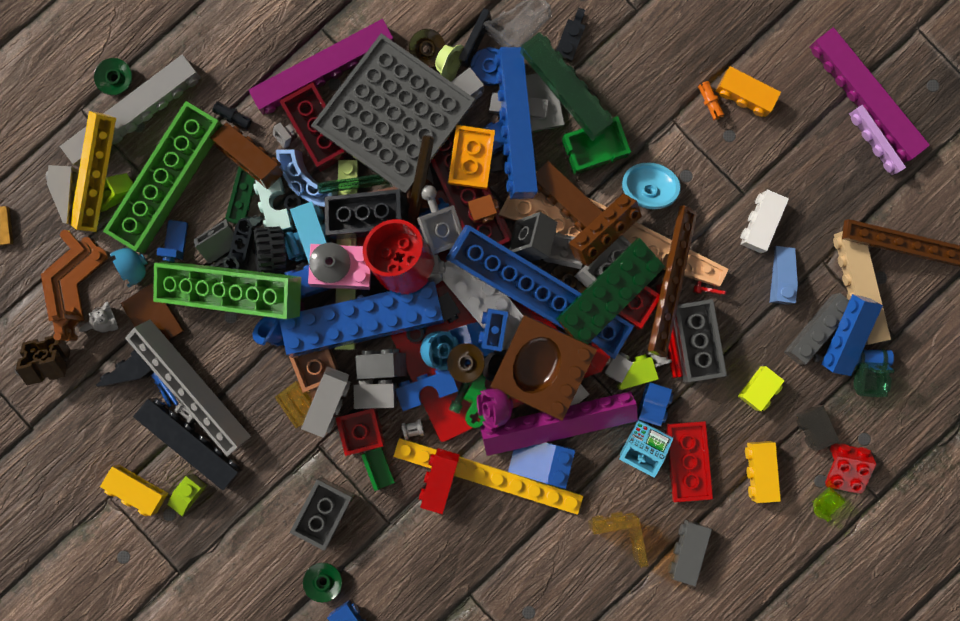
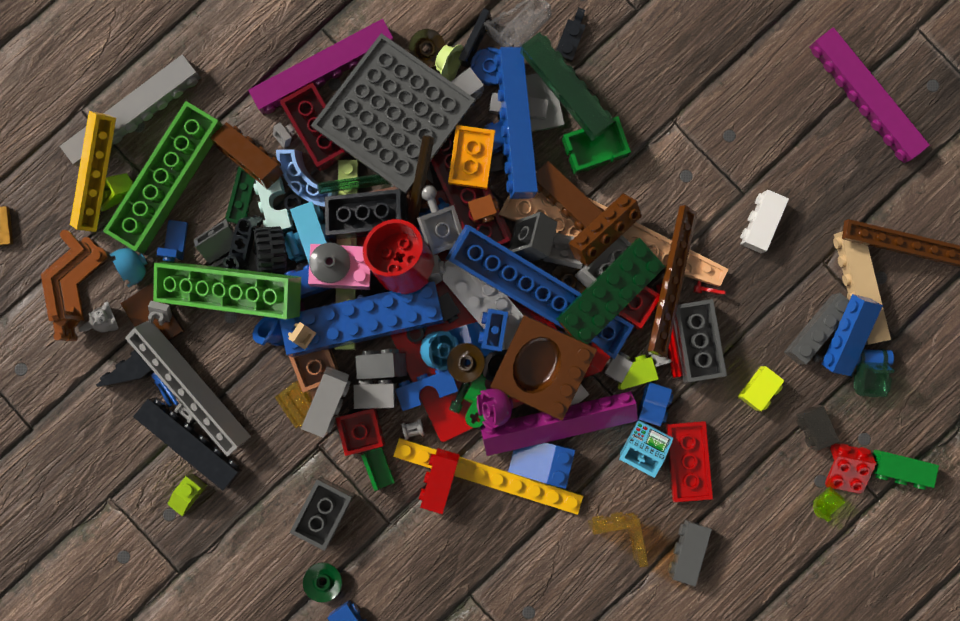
(42, 360): dark brown brick -> none
(62, 186): light grey slope -> none
(107, 71): dark green dish -> none
(133, 490): yellow brick -> none
(159, 311): none -> light grey tile
(232, 115): black pin -> none
(301, 335): none -> tan tile
(651, 185): medium azure dish -> none
(711, 100): orange pin -> none
(747, 92): light orange brick -> none
(763, 472): yellow brick -> none
(784, 276): medium blue slope -> none
(877, 140): lavender plate -> none
(905, 469): none -> green brick

